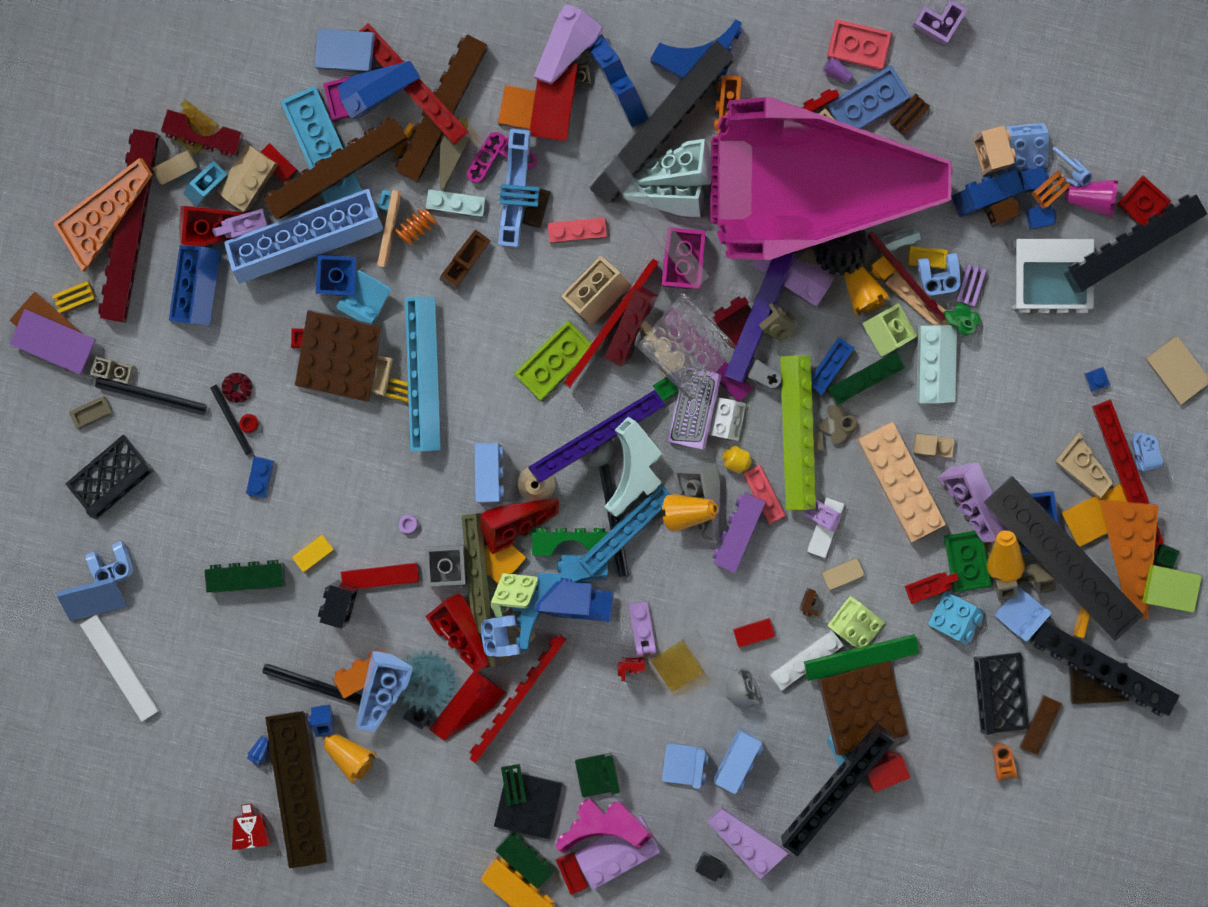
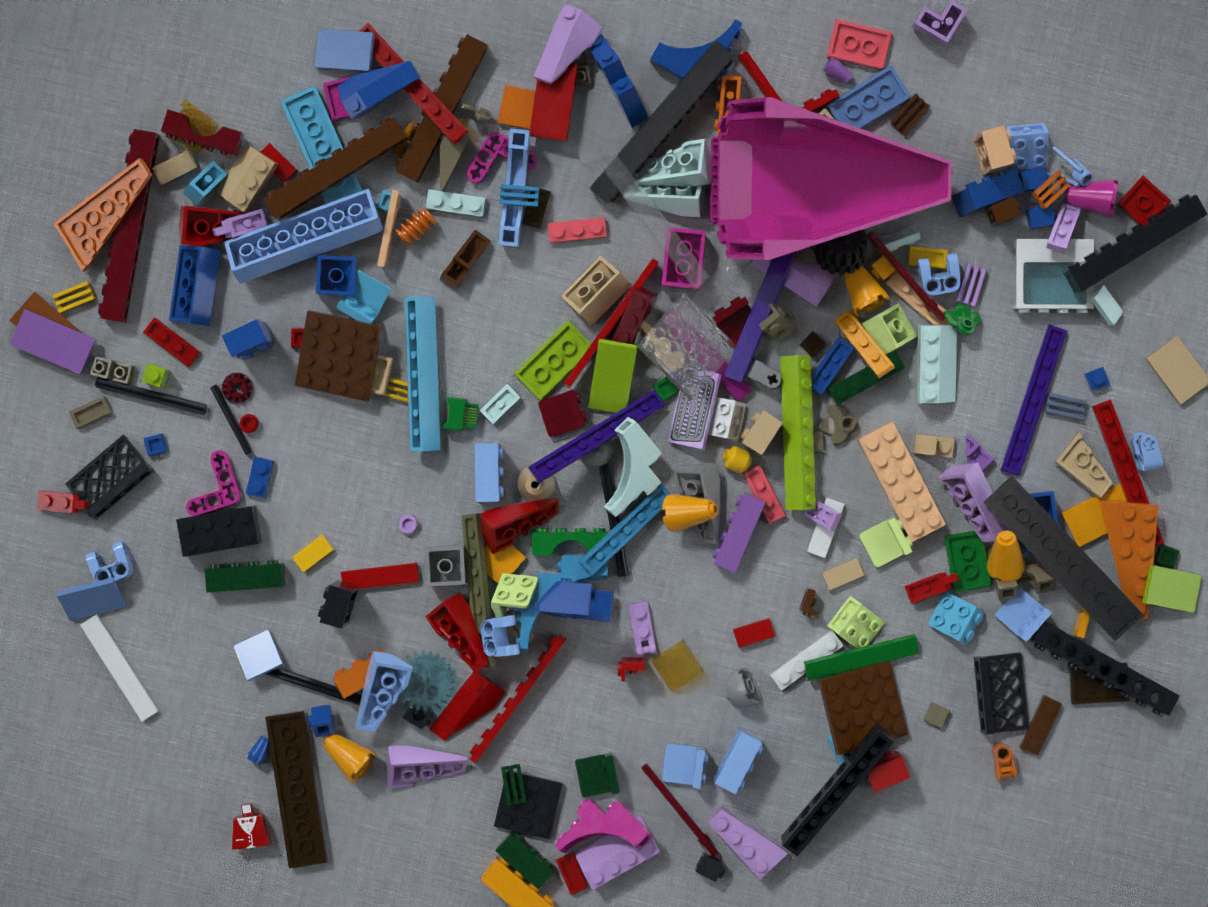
(60, 502): none -> hinge
(155, 375): none -> lime brick
(155, 445): none -> blue tile
(171, 342): none -> red tile
(219, 531): none -> black brick
(220, 494): none -> dark pink beam
(248, 339): none -> blue brick
(258, 655): none -> light blue tile
(413, 764): none -> lavender wedge
(461, 414): none -> green piece
(481, 115): none -> dark tan plate
(500, 403): none -> light aqua plate
(562, 413): none -> dark red bracket
(612, 376): none -> lime tile
(703, 839): none -> dark red bar
(758, 75): none -> red axle
(760, 432): none -> tan brick
(812, 344): none -> dark brown tile
(864, 344): none -> light orange tile
(886, 541): none -> yellowish green bracket
(936, 715): none -> dark tan tile
(976, 453): none -> medium lavender slope
(1033, 400): none -> dark purple tile
(1063, 228): none -> lavender plate
(1081, 409): none -> sand blue tile
(1106, 305): none -> light aqua tile

